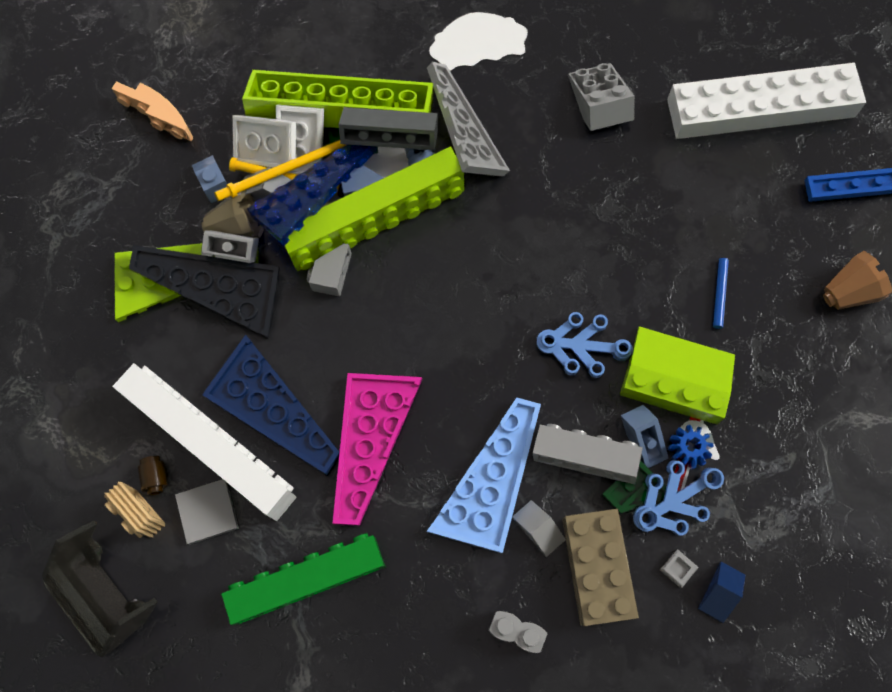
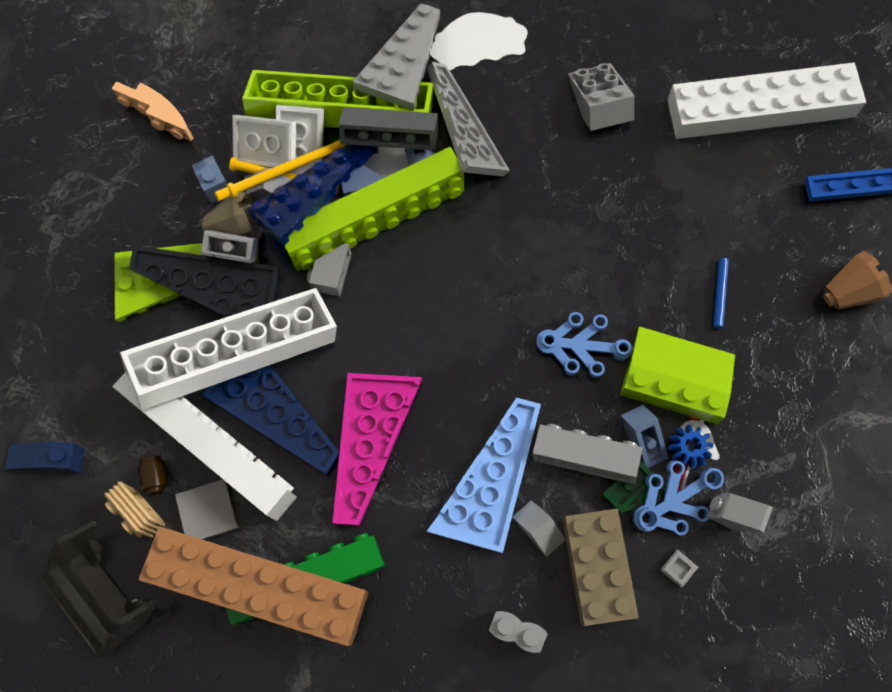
(45, 457): none -> dark blue slope
(227, 348): none -> white brick
(254, 586): none -> medium nougat brick
(402, 61): none -> light grey wing
(723, 592): dark blue slope -> none
(739, 513): none -> light grey slope

